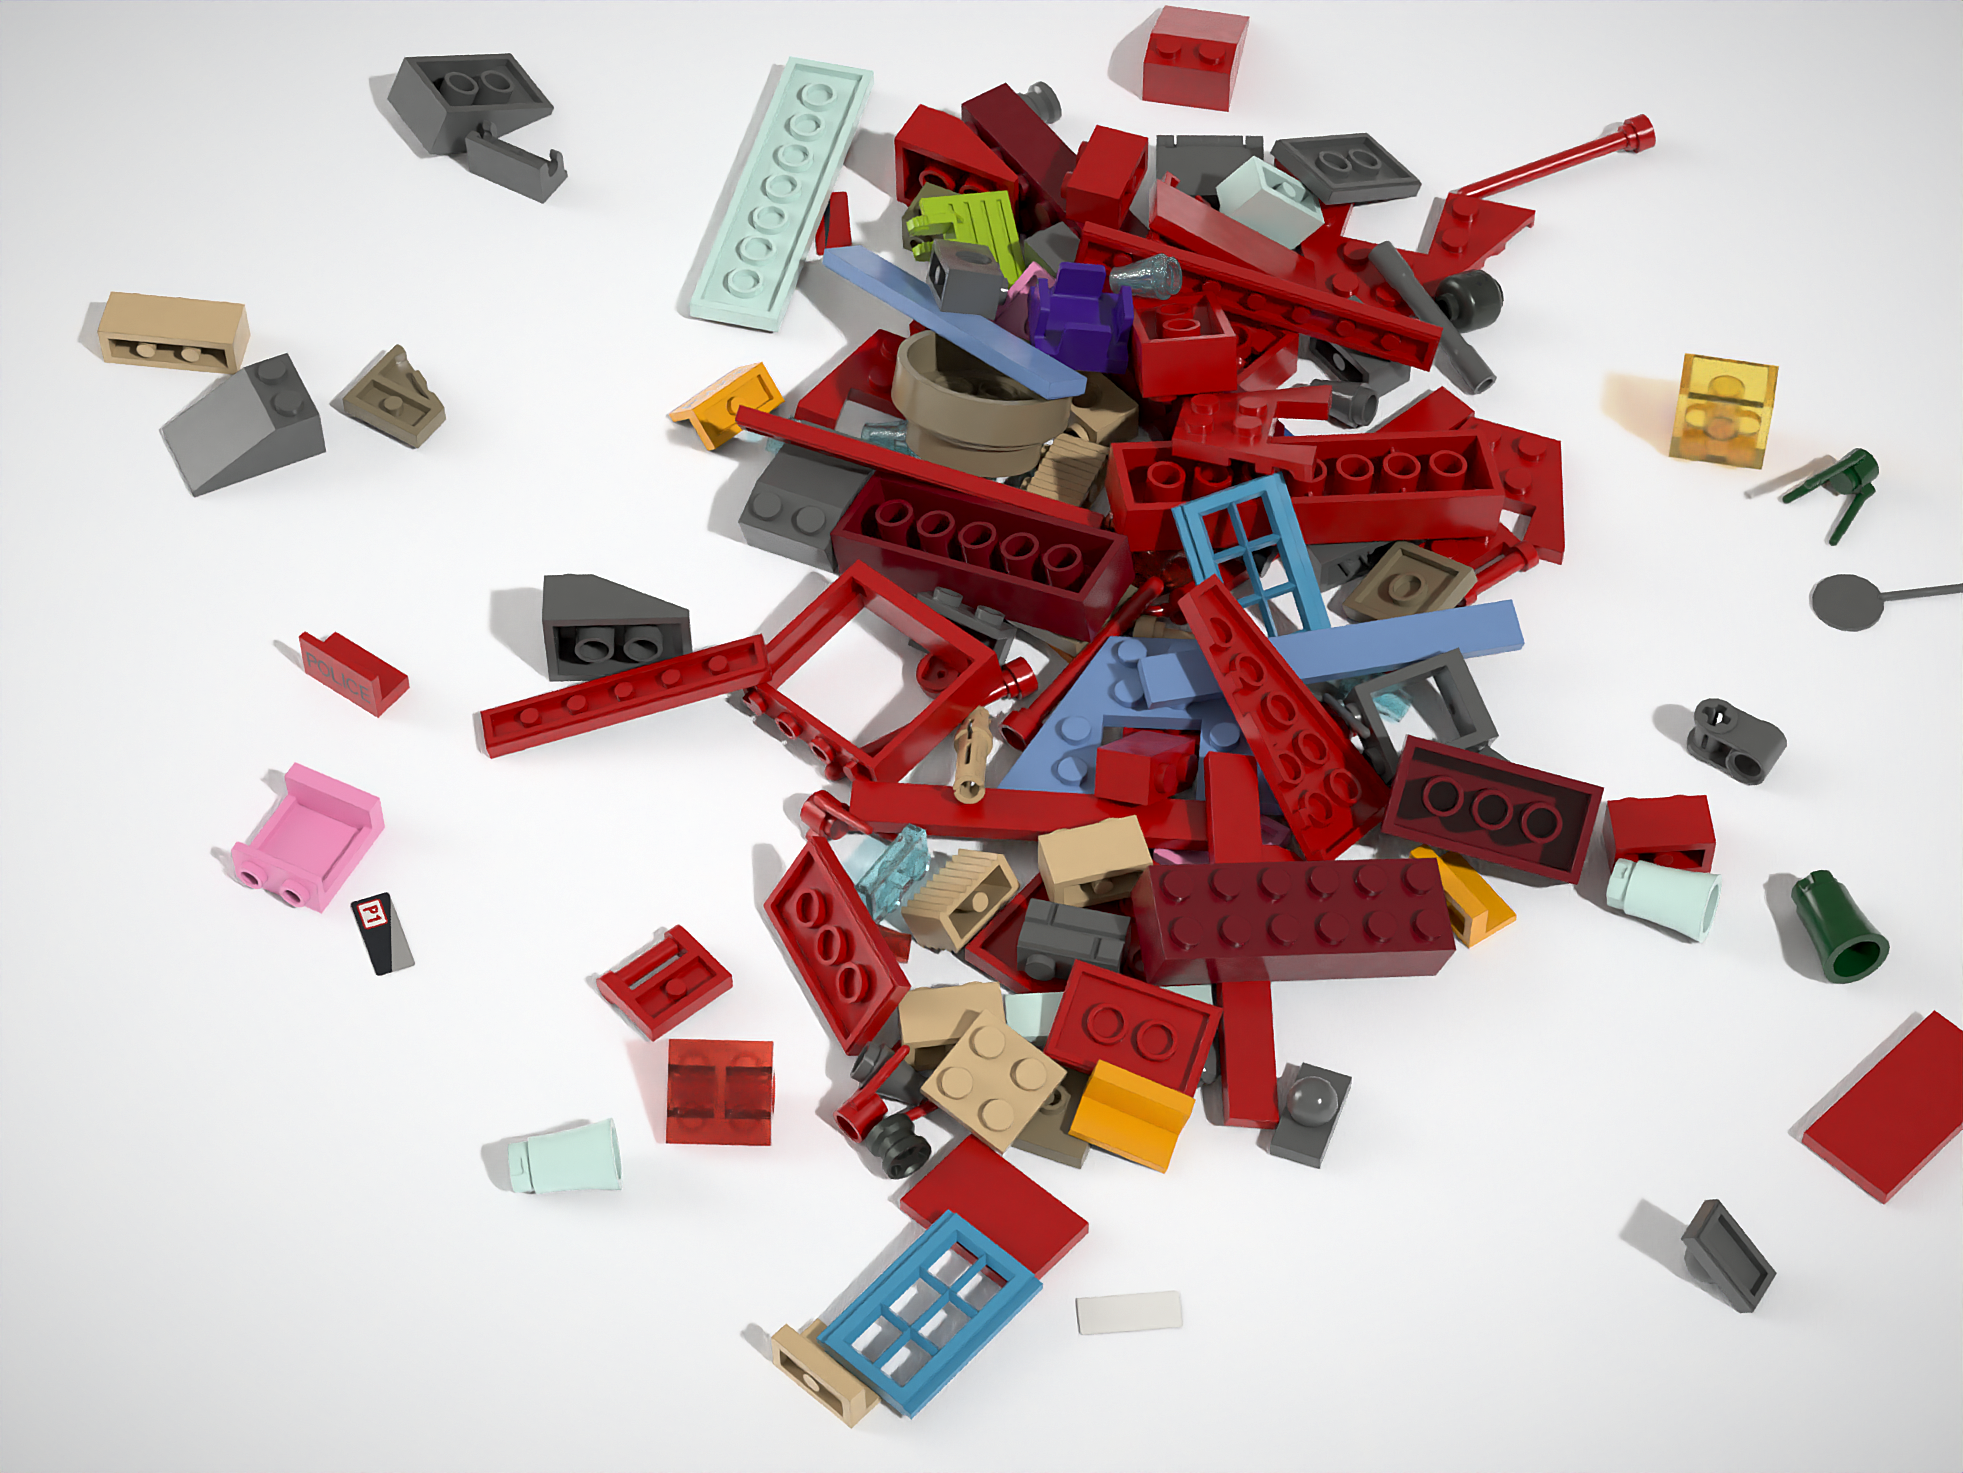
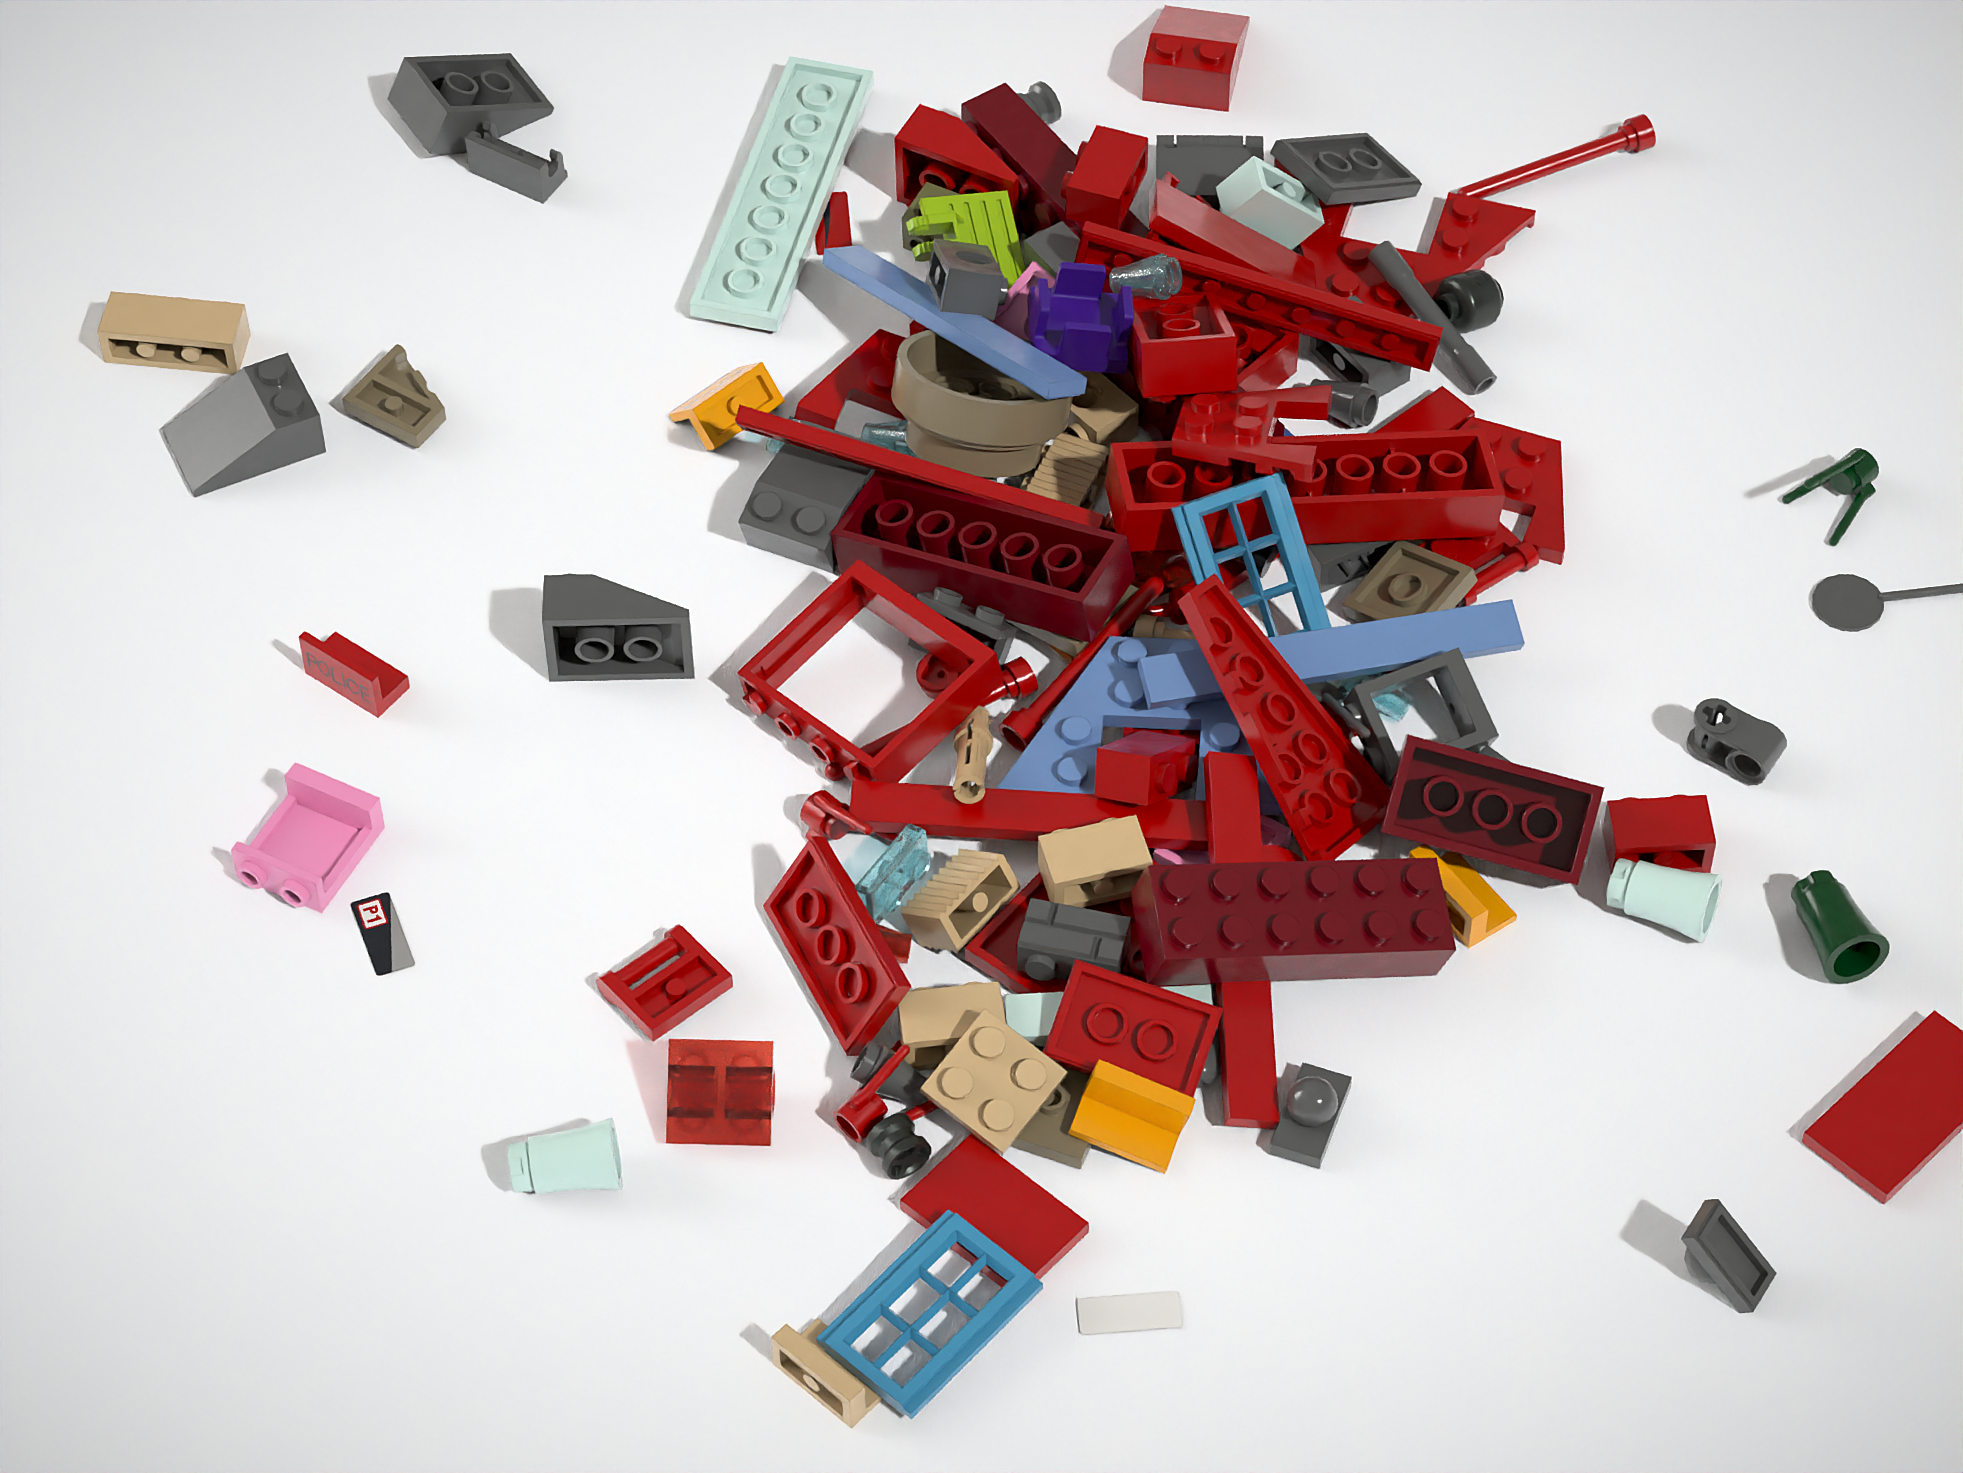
(626, 696): red tile -> none
(1723, 411): clear yellow brick -> none

